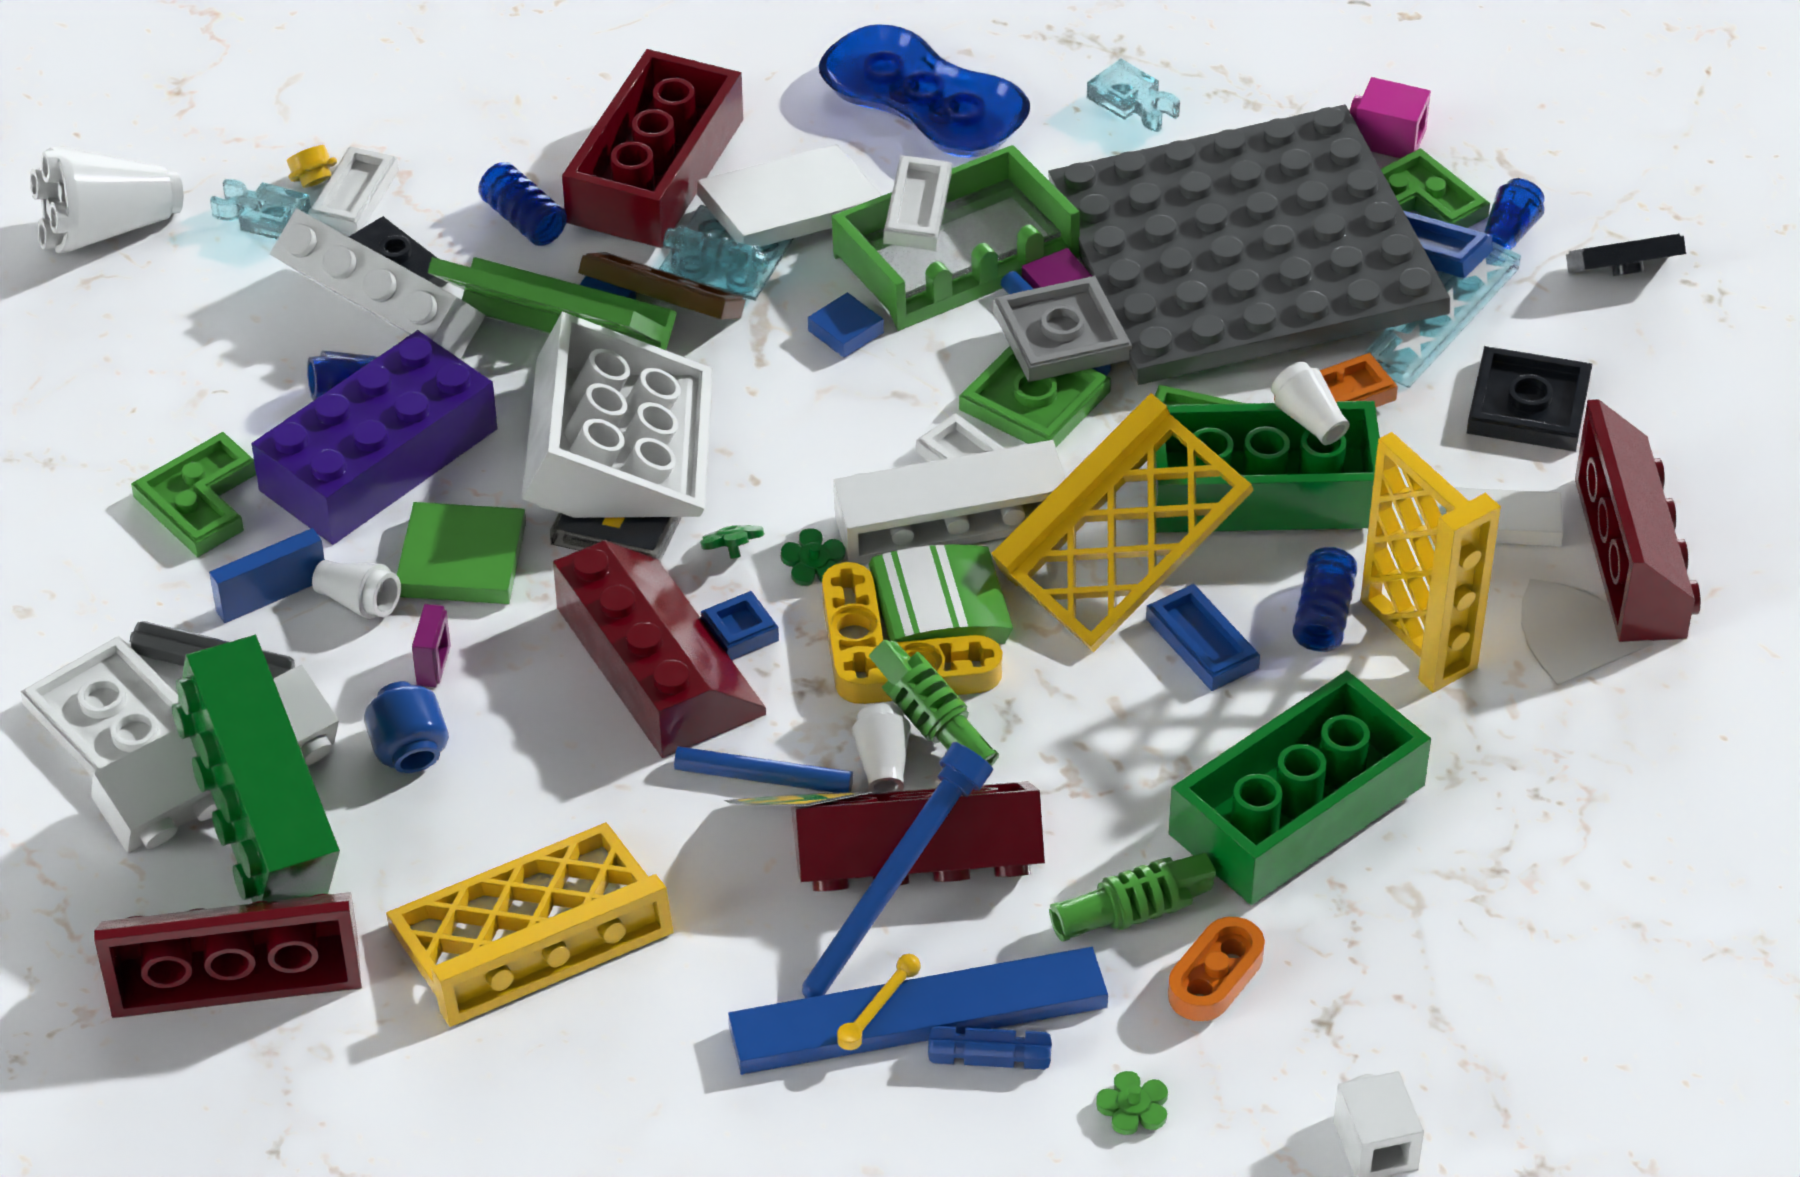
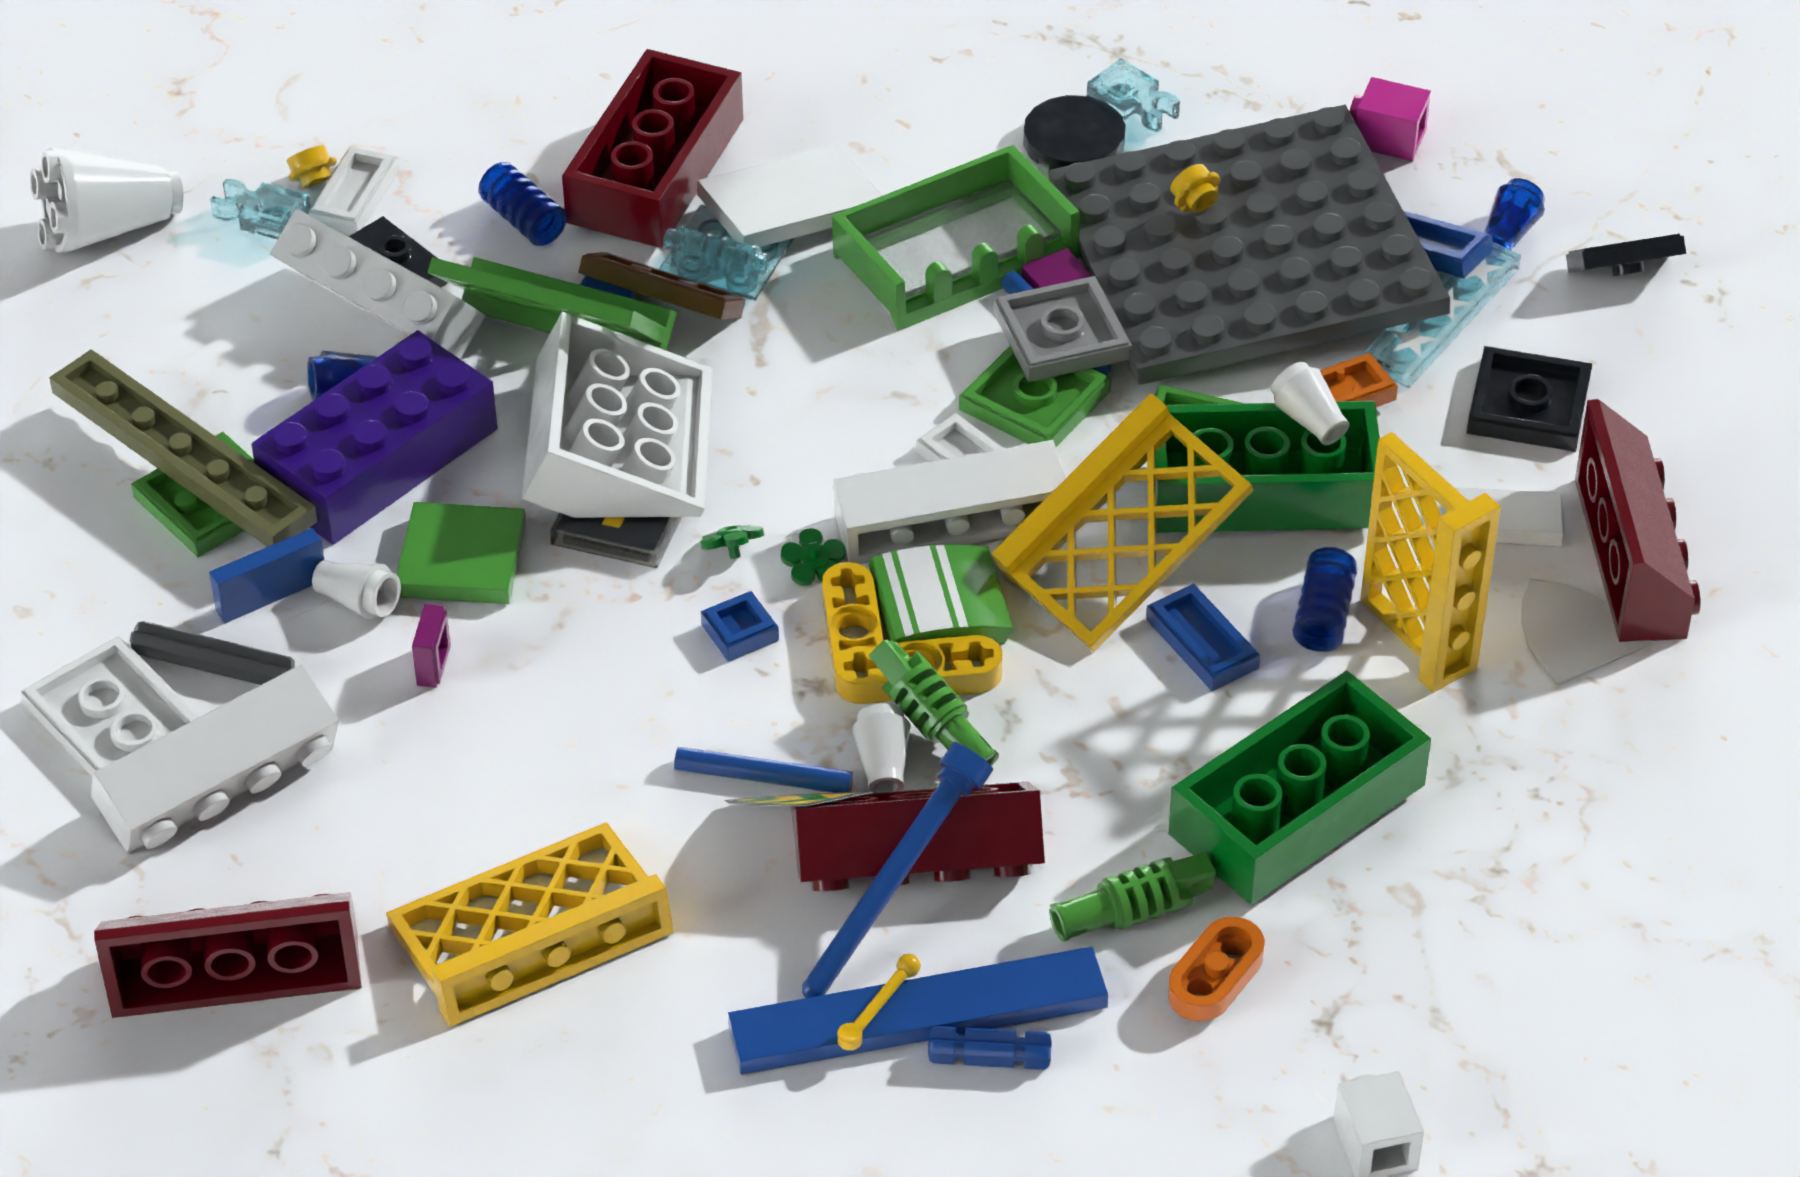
(183, 449): none -> olive plate
(254, 773): green brick -> none
(406, 727): blue head -> none
(652, 646): dark red slope -> none
(845, 324): blue tile -> none
(901, 74): clear blue plate -> none
(917, 203): white tile -> none
(1073, 131): none -> black tile
(1133, 1104): bright green plant -> none
(1195, 189): none -> yellow plate
(1434, 191): bright green tile -> none

